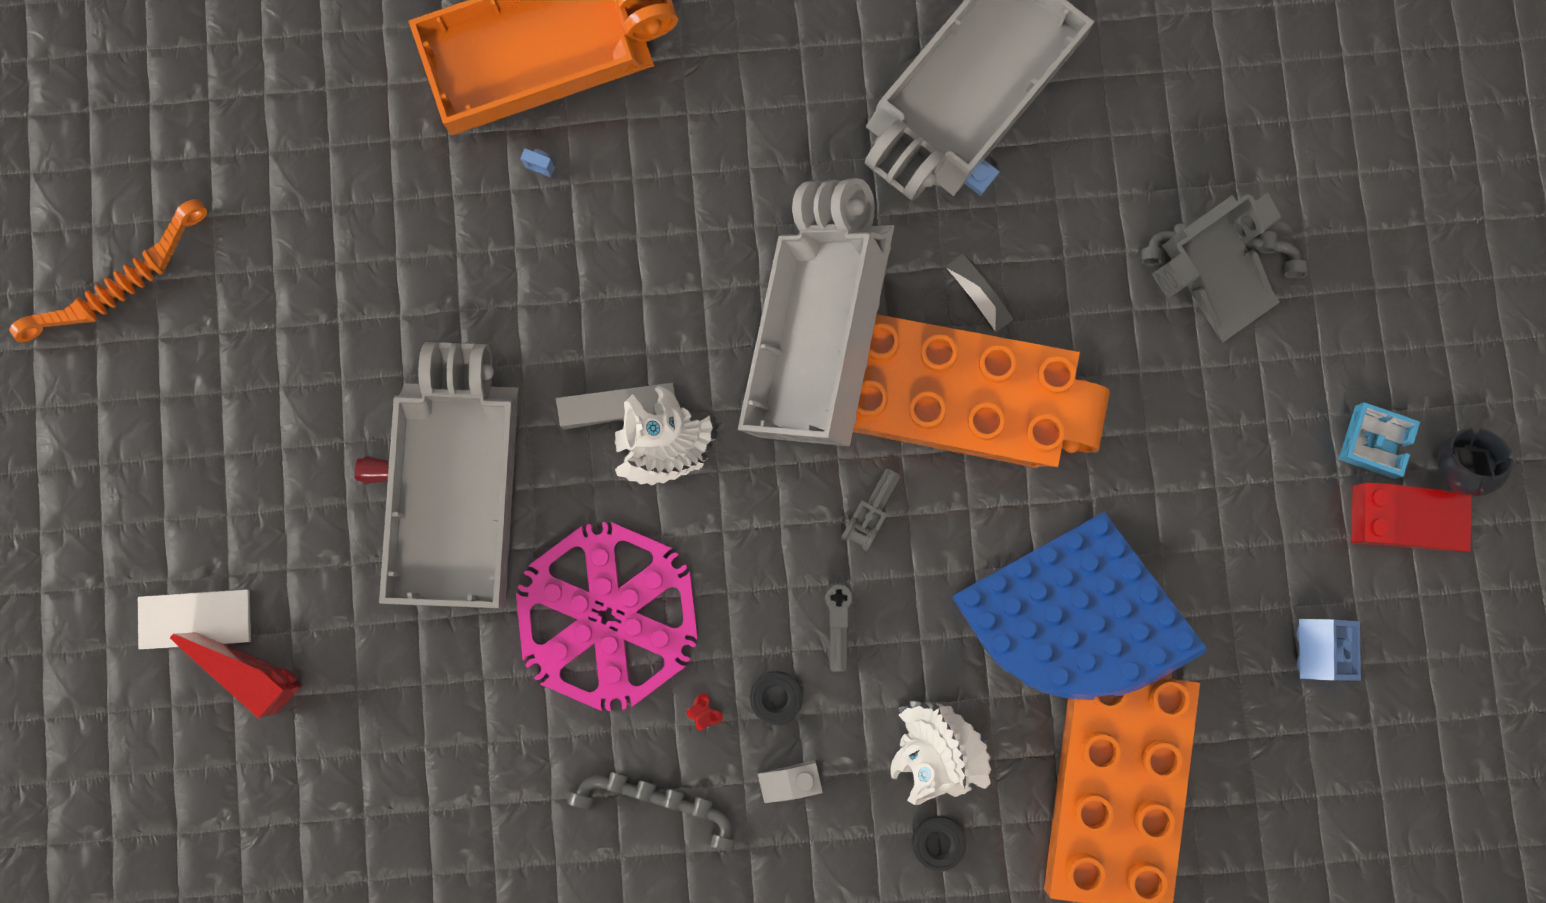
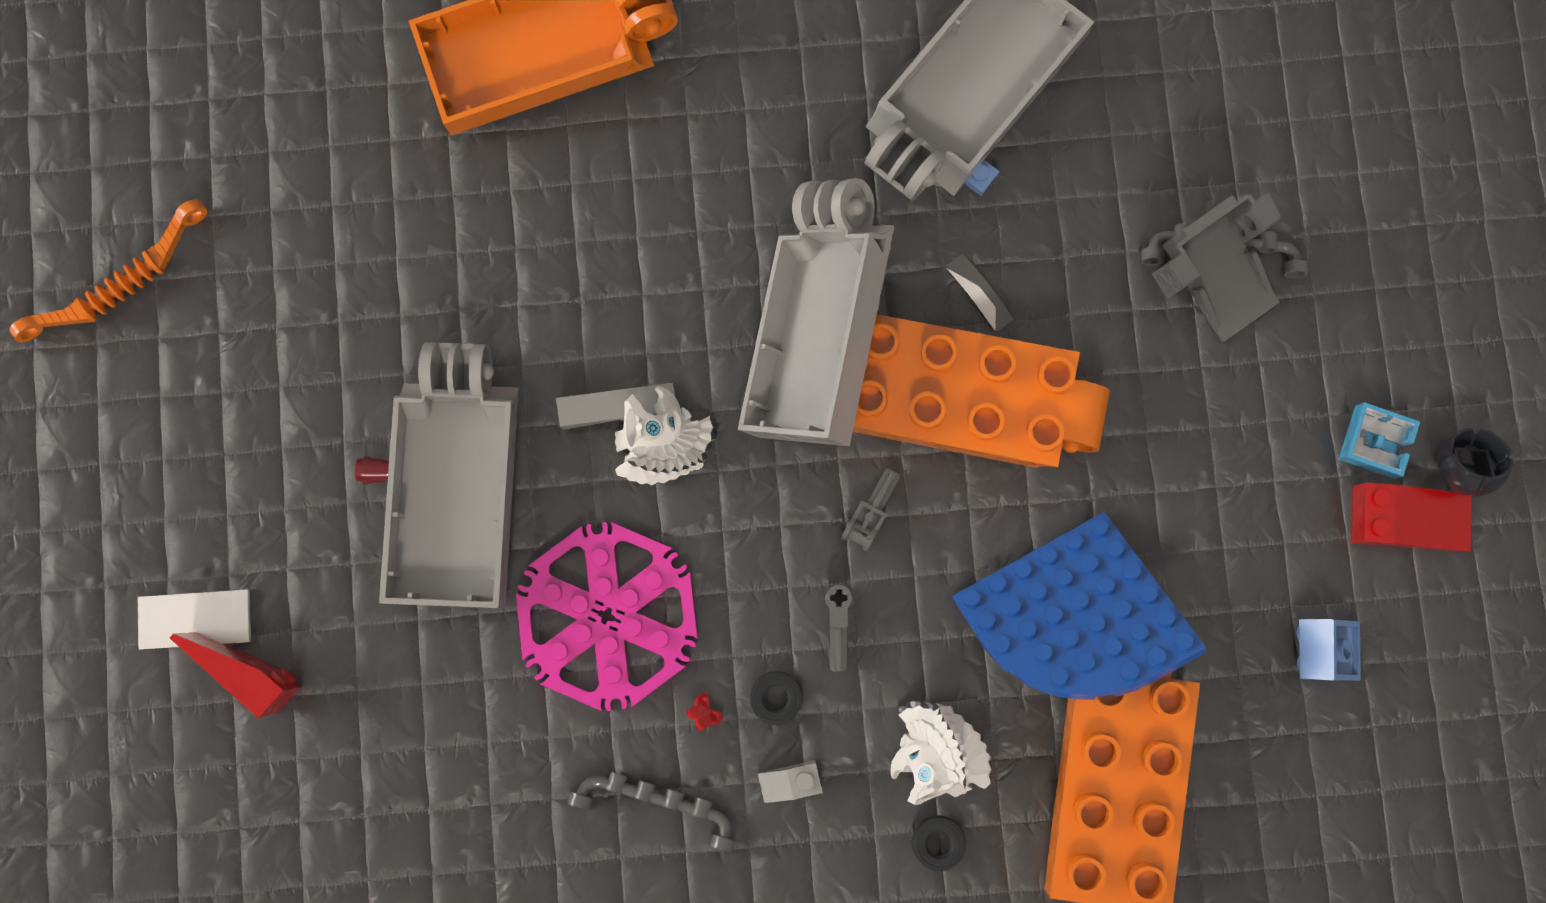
(538, 161): medium blue plate -> none

